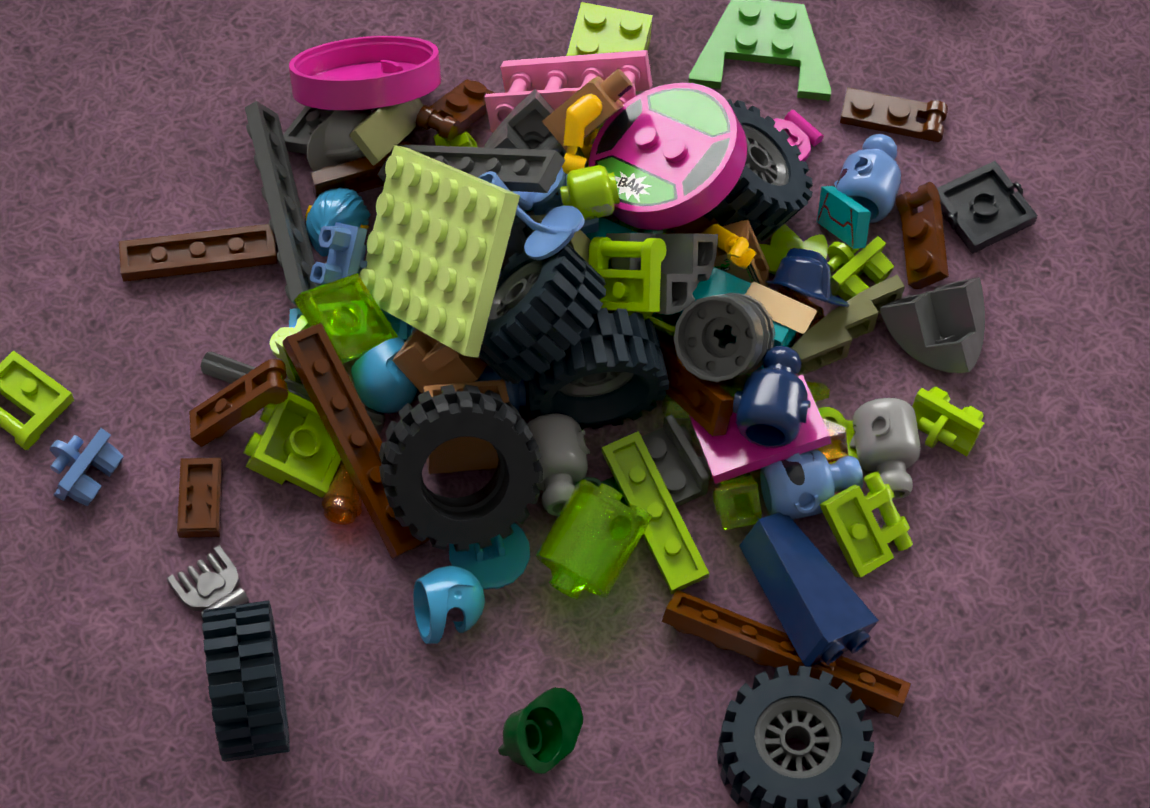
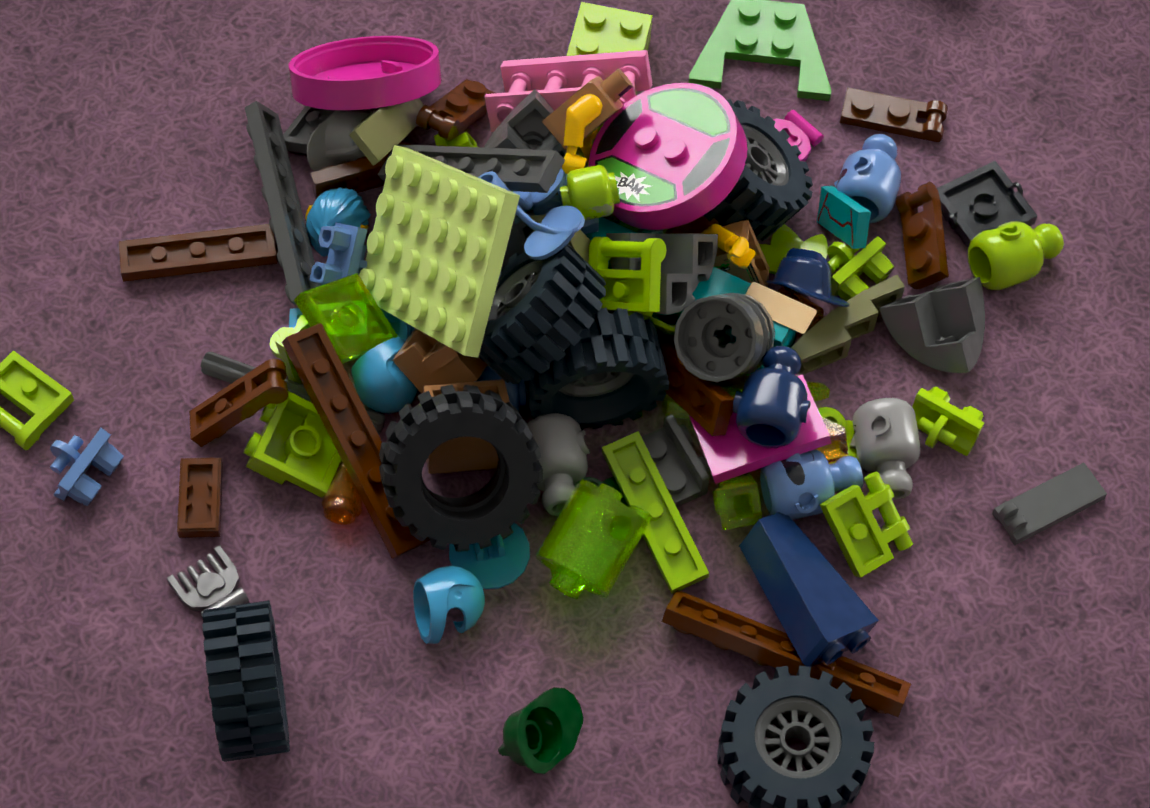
(1012, 253): none -> lime piece
(1049, 503): none -> dark grey hinge

